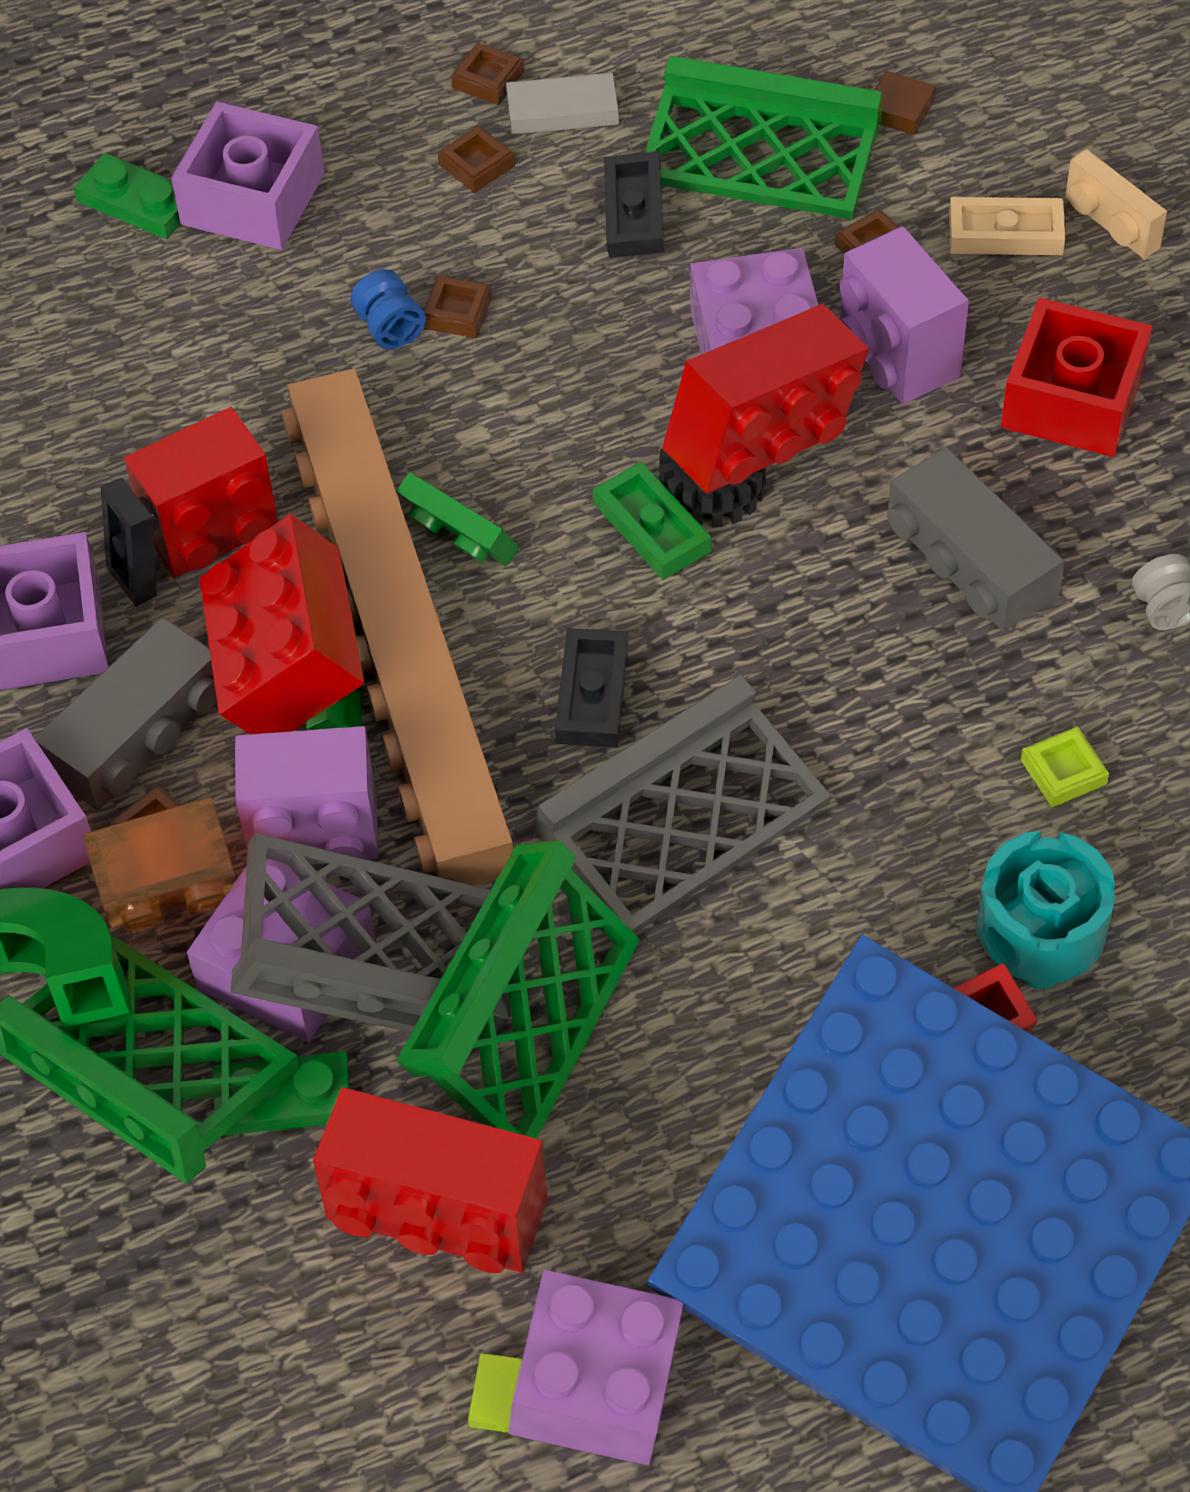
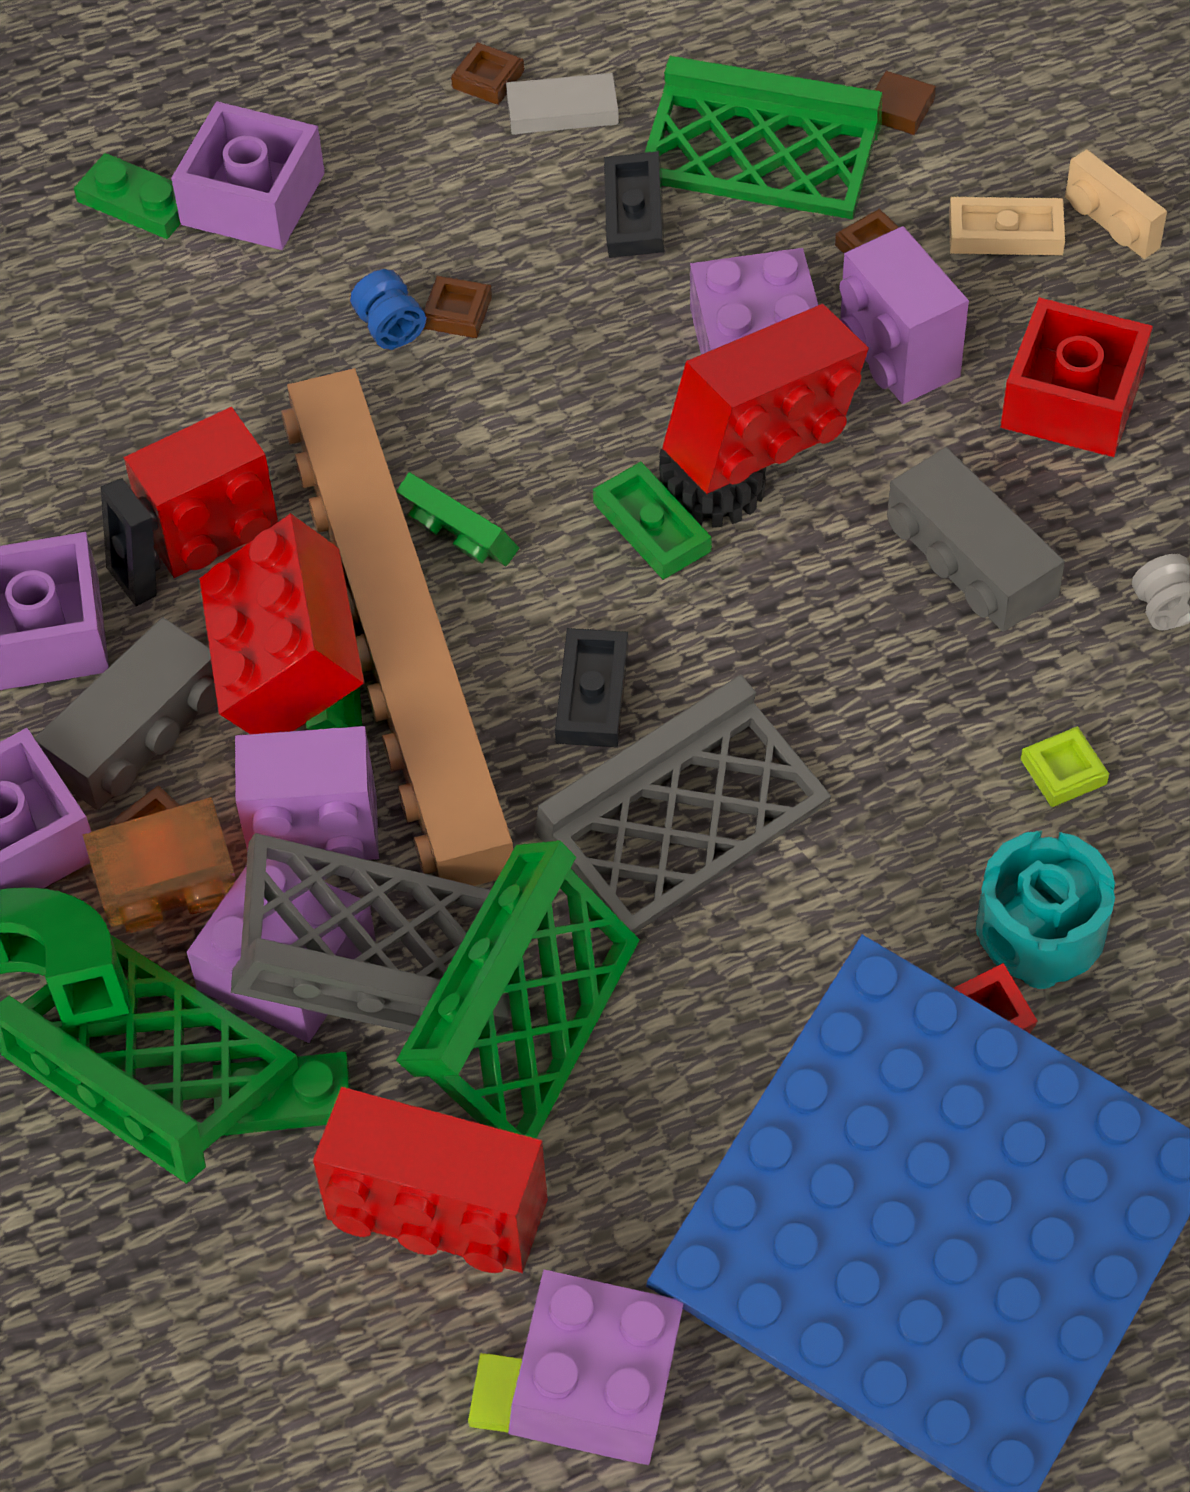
(476, 159): reddish brown tile -> none

